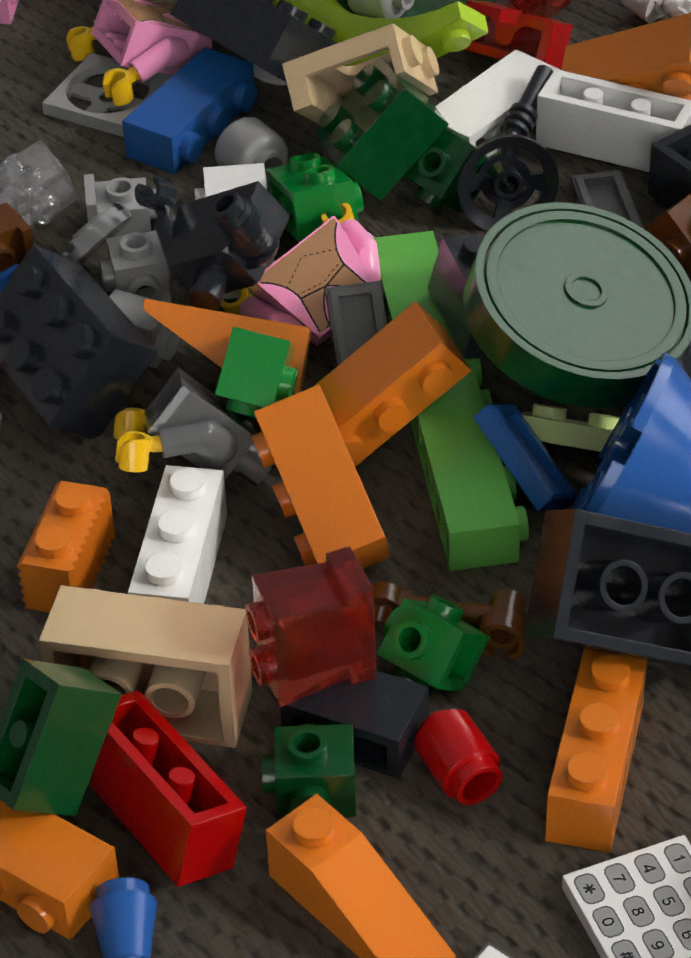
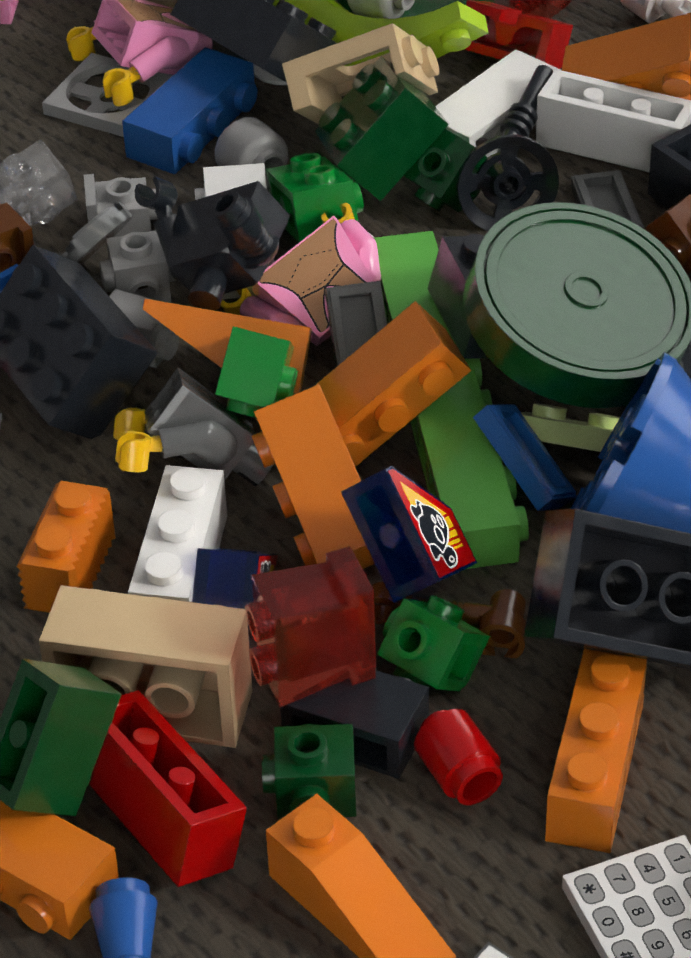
(226, 574): none -> clear blue slope
(407, 532): none -> clear blue slope

